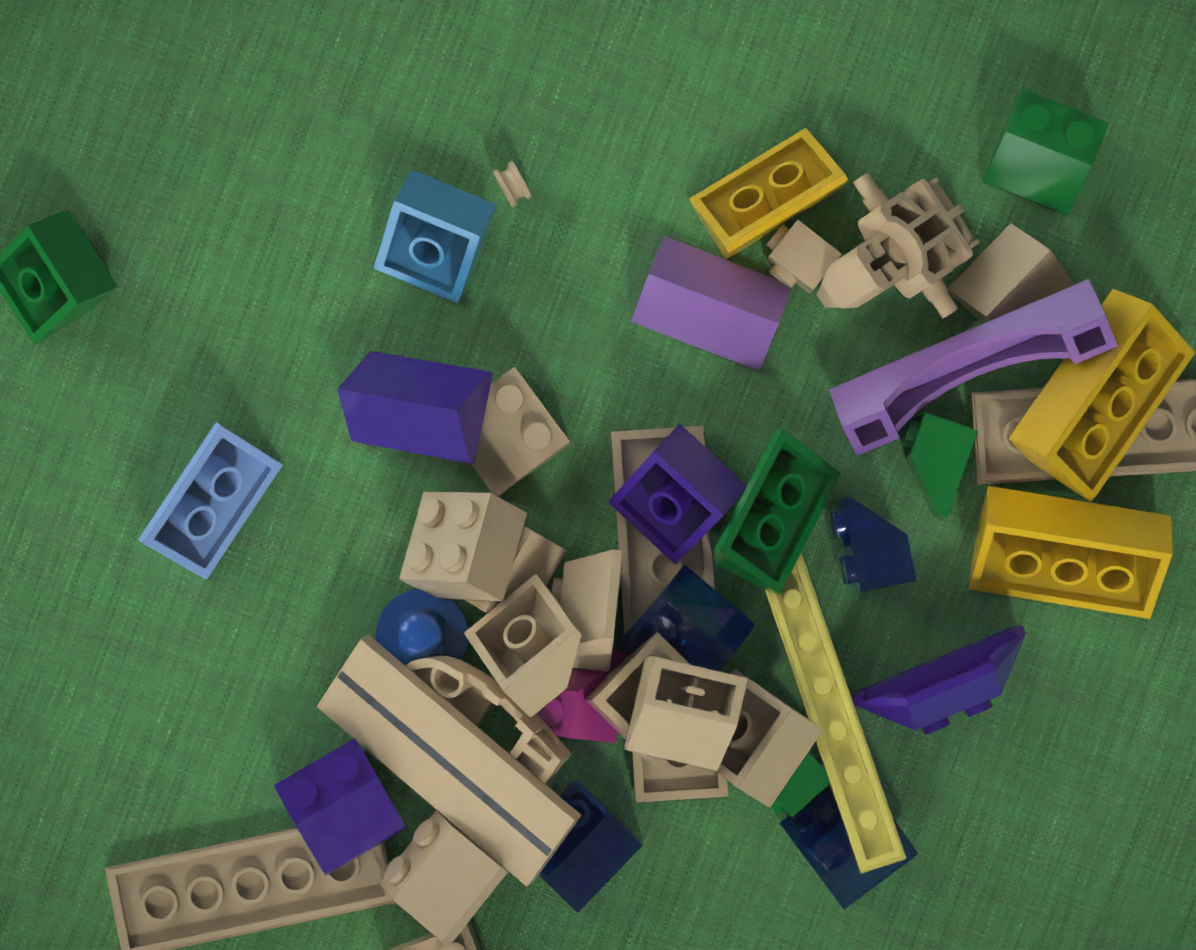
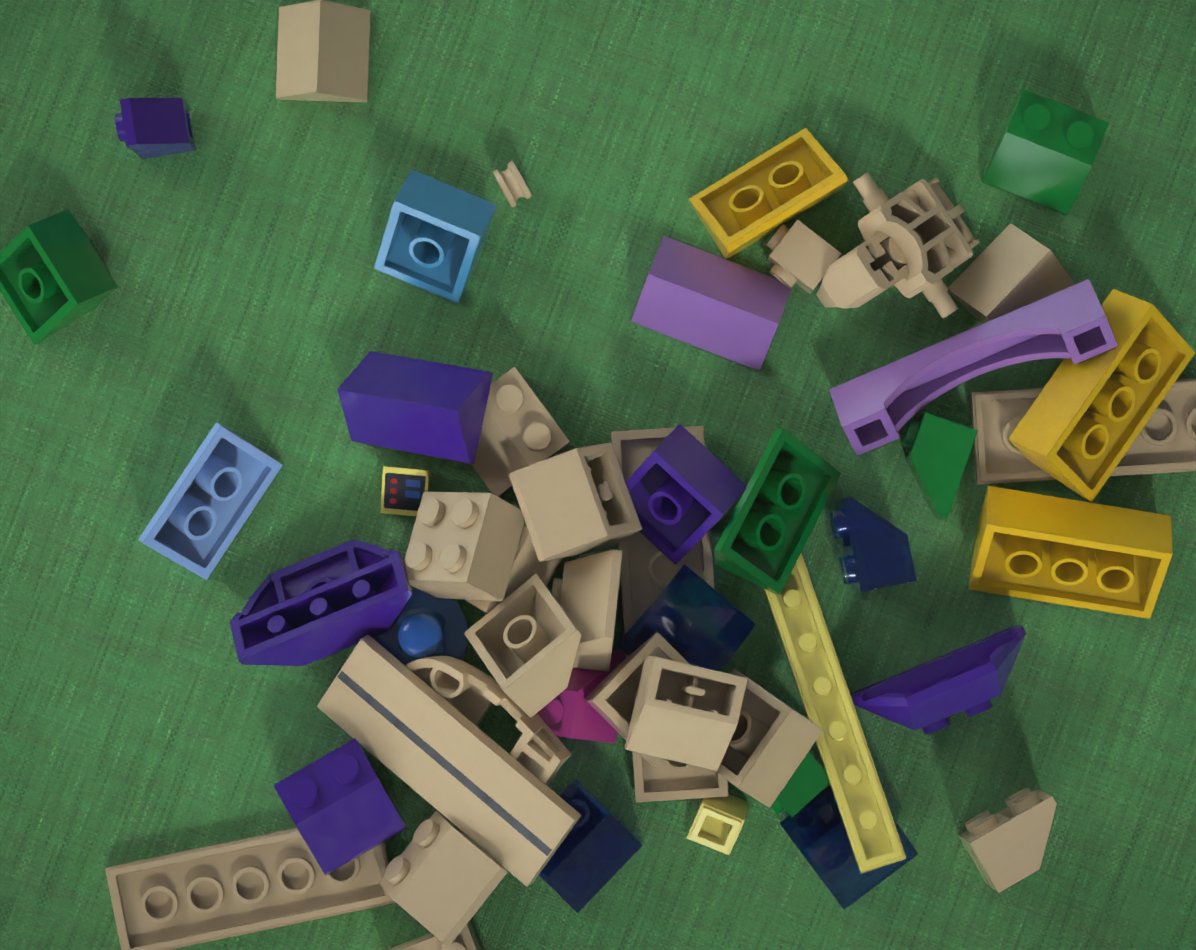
(155, 126): none -> dark purple slope
(321, 605): none -> dark purple wedge
(323, 52): none -> tan slope
(403, 490): none -> slope
(575, 502): none -> tan slope
(718, 822): none -> light yellow slope
(1011, 841): none -> tan slope

